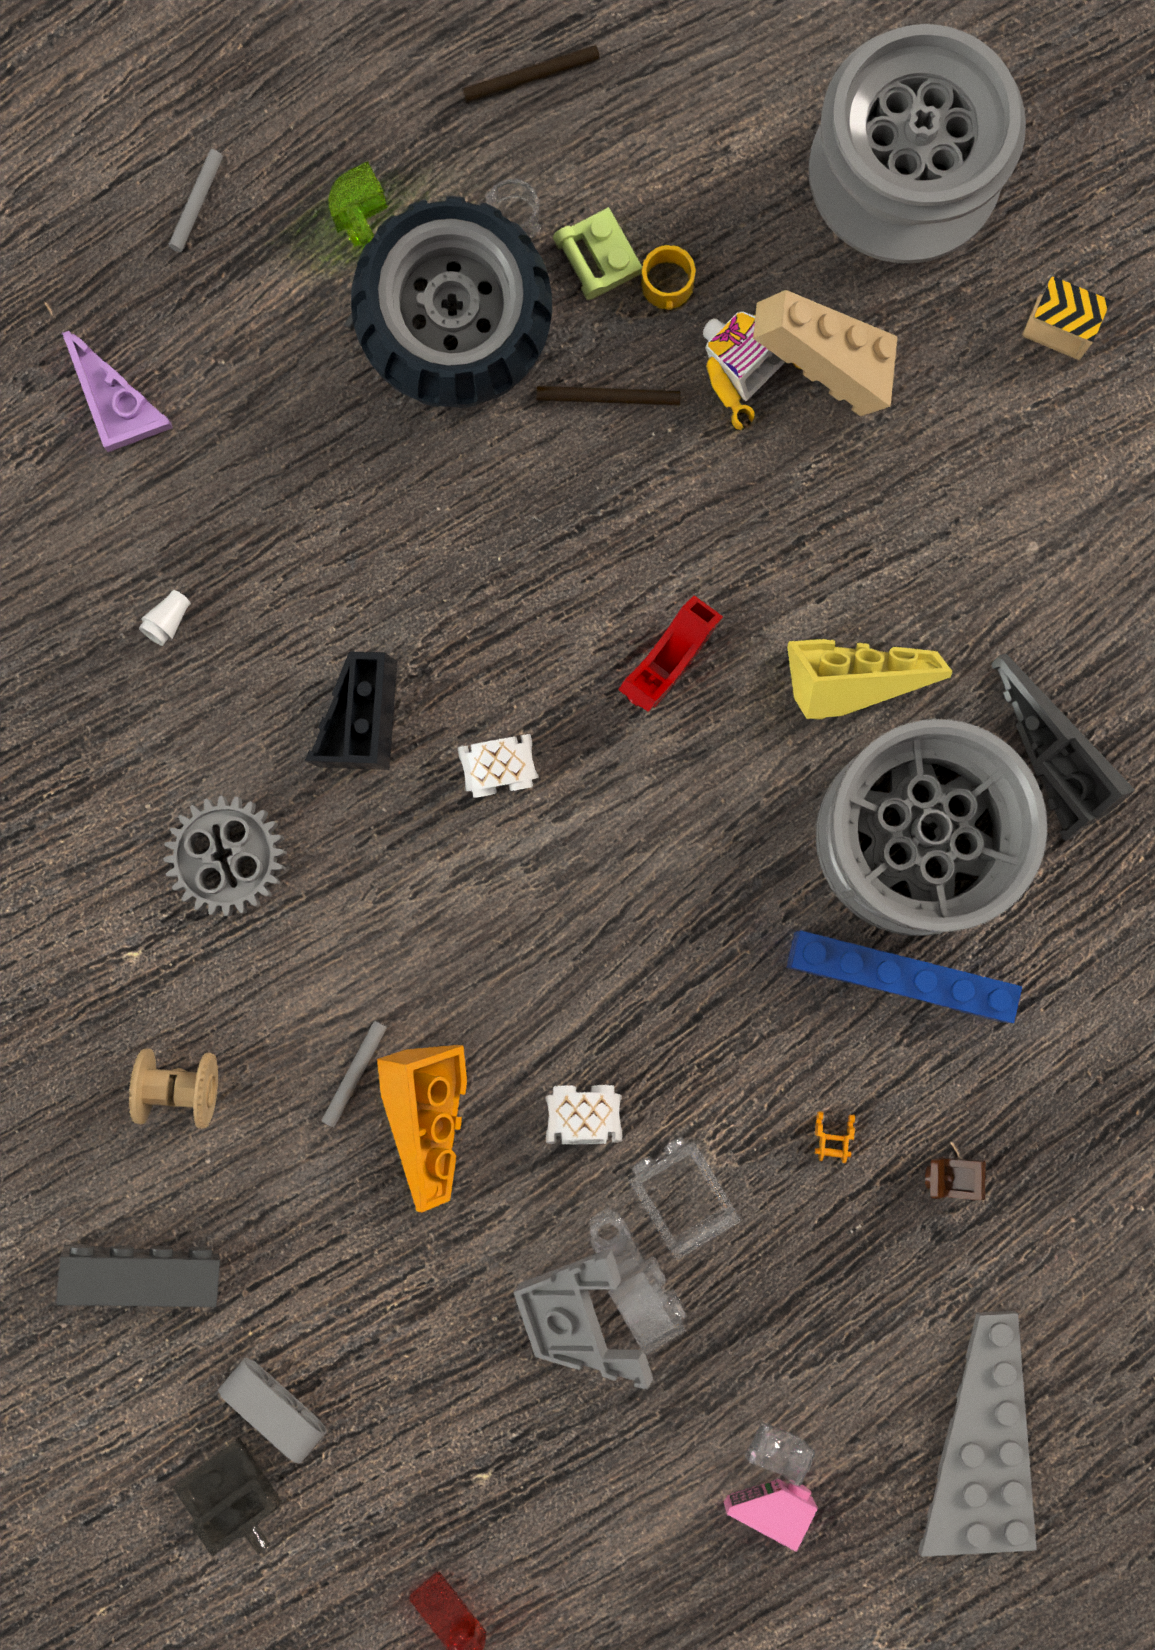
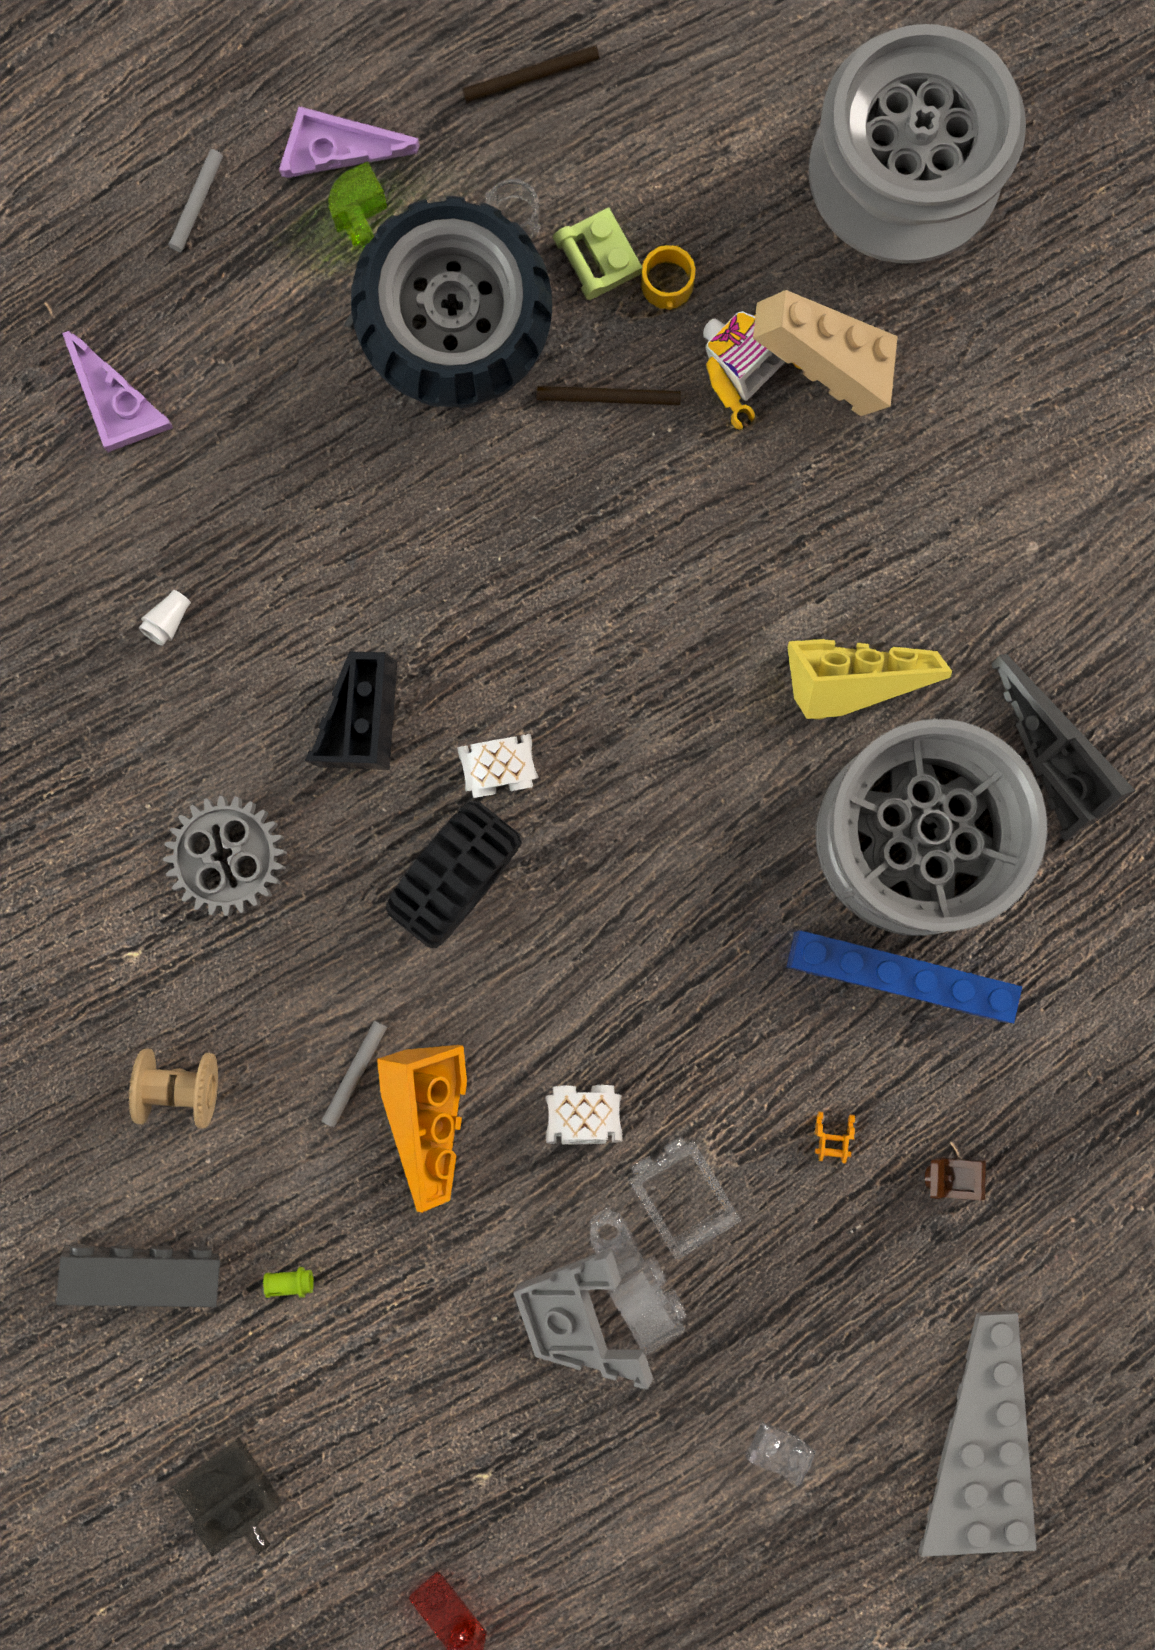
(272, 1410): light grey beam -> none
(288, 1283): none -> lime pin
(331, 142): none -> lavender wing
(453, 874): none -> black tyre
(671, 654): red arch -> none
(774, 1510): bright pink slope -> none
(1066, 318): piece -> none

